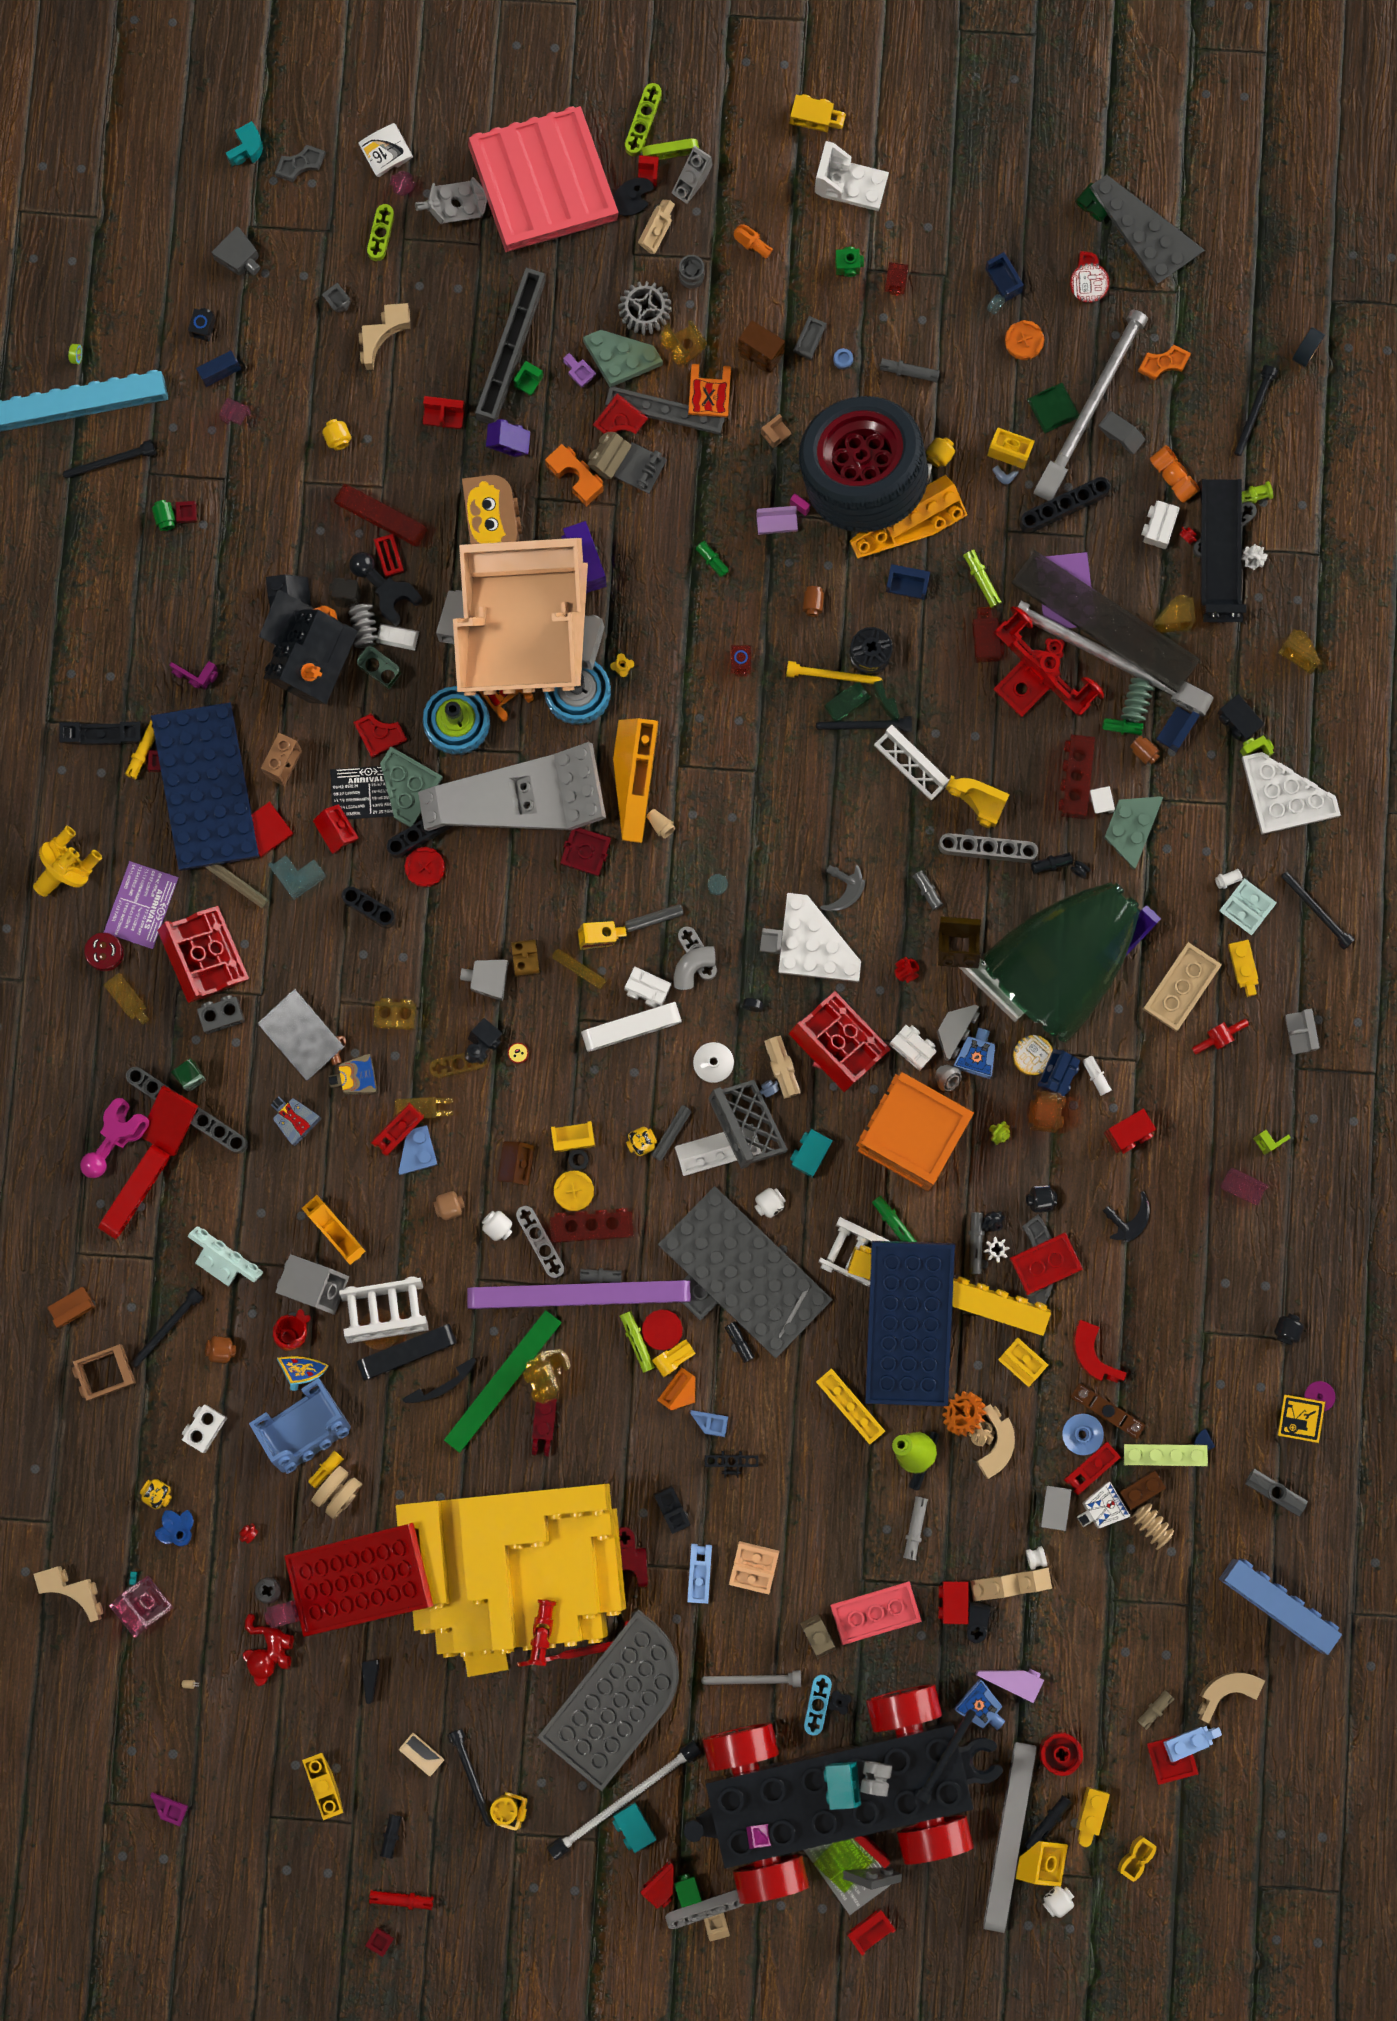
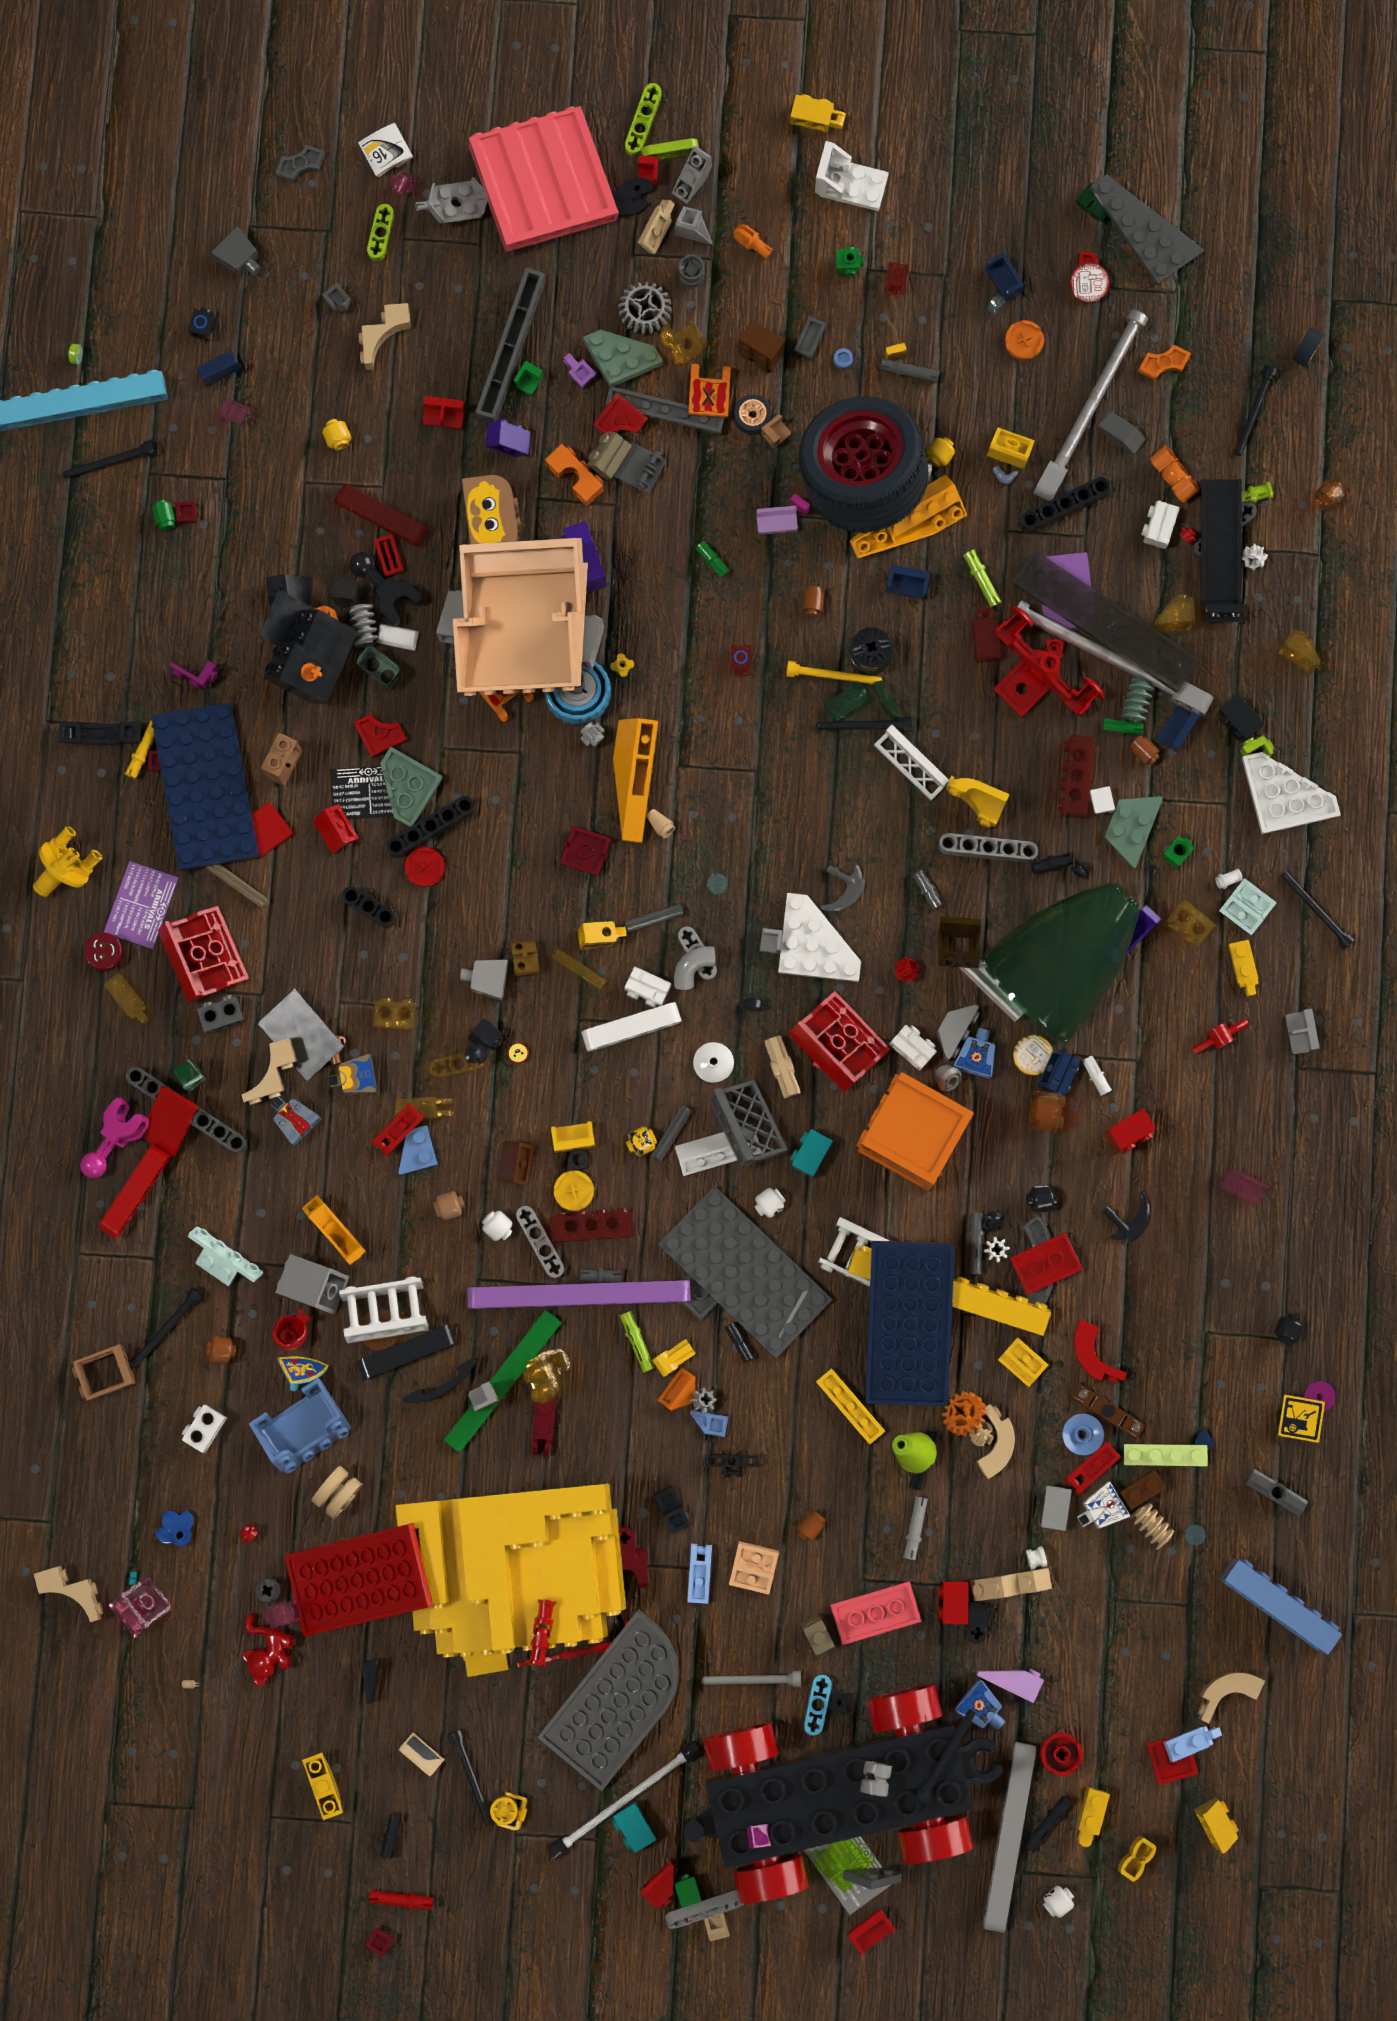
(71, 1307): dark orange panel -> none
(156, 1494): yellow head -> none
(169, 1809): magenta tile -> none
(250, 145): teal brick -> none
(281, 1055): none -> tan arch
(297, 881): clear light blue panel -> none
(325, 1469): yellow axle -> none
(456, 721): dark azure wheel -> none
(483, 1397): none -> light grey panel
(560, 791): light grey wing -> none
(592, 734): none -> light grey gear
(662, 1330): red tile -> none
(692, 226): none -> light grey slope
(700, 1405): none -> light grey gear
(752, 404): none -> wheel
(769, 1088): sand blue plate -> none
(810, 1526): none -> dark orange brick
(842, 1785): teal brick -> none
(874, 1850): red tile -> none
(892, 1219): green pin -> none
(895, 351): none -> yellow tile
(1000, 1132): lime plant -> none
(1043, 1864): yellow slope -> none
(1053, 408): dark green piece -> none
(1155, 1709): dark tan pin -> none
(1174, 859): none -> green brick
(1182, 987): tan plate -> none
(1194, 918): none -> clear yellow brick
(1194, 1535): none -> clear light blue tile
(1217, 1824): none -> yellow slope
(1266, 1142): lime panel -> none
(1329, 494): none -> clear orange head

